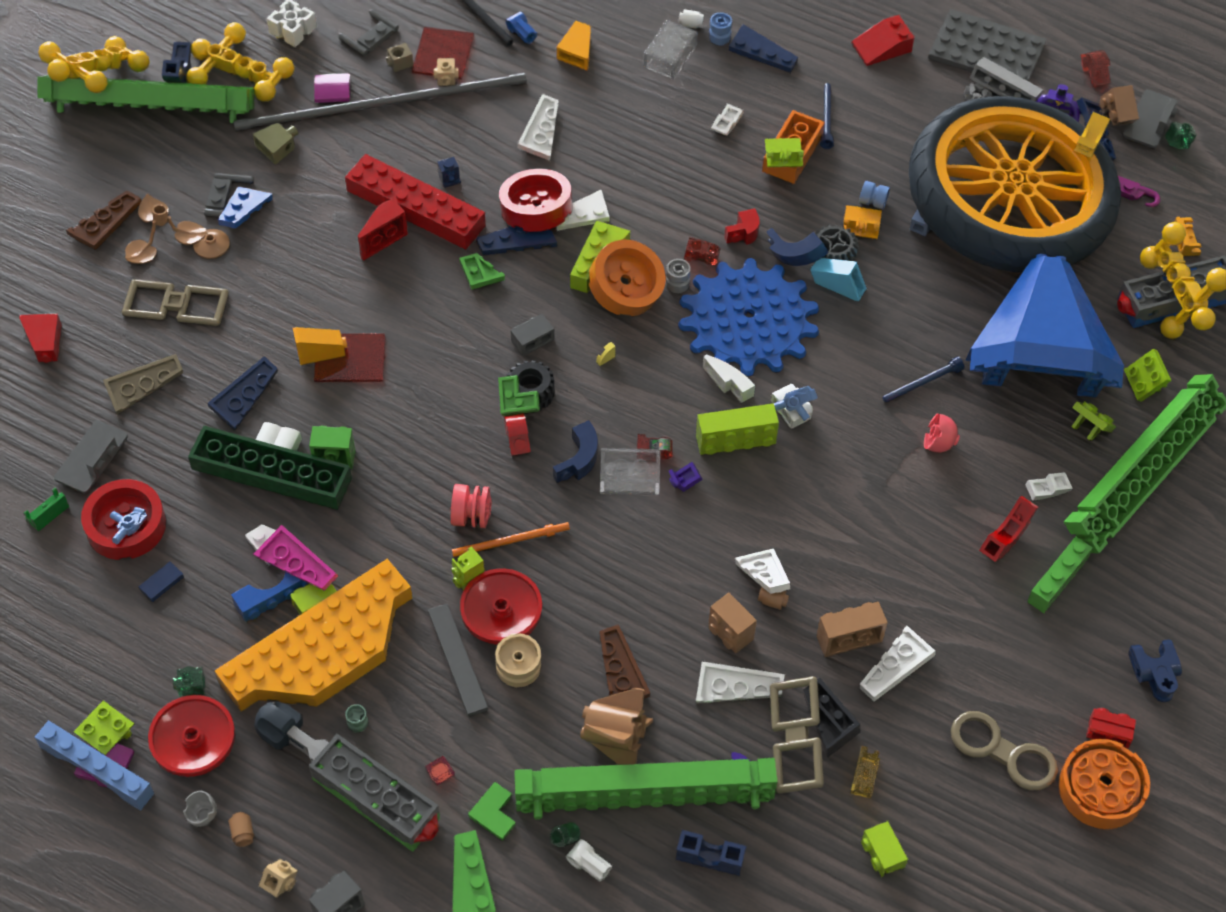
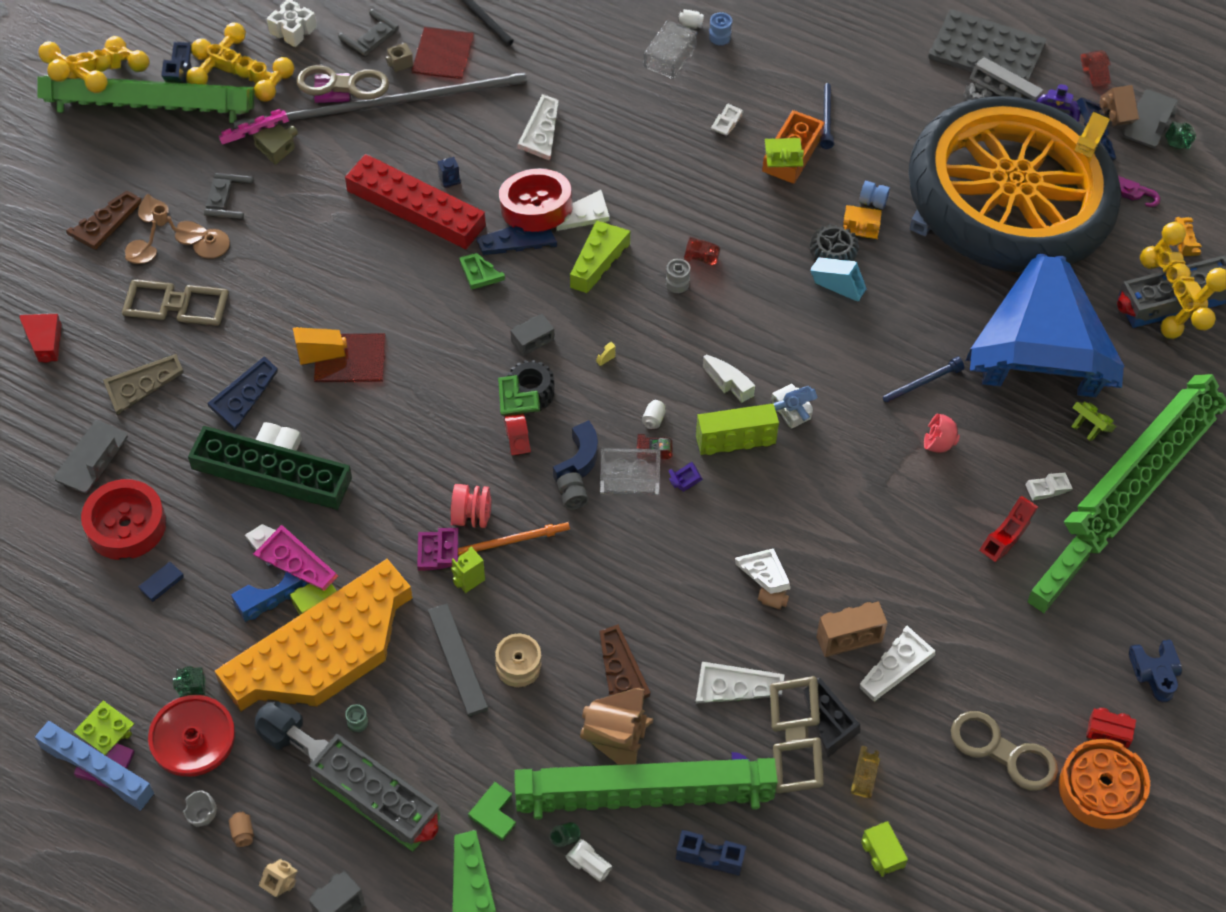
(47, 510): green hinge -> none
(128, 524): medium blue piece -> none
(230, 135): none -> dark pink wing
(242, 205): wing -> none
(333, 444): bright green brick -> none
(342, 83): none -> dark tan bar
(382, 229): red slope -> none
(437, 549): none -> magenta slope
(440, 770): clear red tile -> none
(446, 72): tan brick -> none
(500, 605): red dish -> none
(519, 24): blue piece -> none
(572, 491): none -> dark grey wheel
(576, 46): light orange slope -> none
(630, 261): orange brick -> none
(654, 414): none -> white brick
(732, 623): medium nougat piece -> none
(745, 229): red brick -> none
(759, 48): dark blue wing -> none
(762, 339): blue plate -> none
(798, 253): dark blue arch -> none
(884, 41): red slope -> none
(1147, 375): lime plate -> none

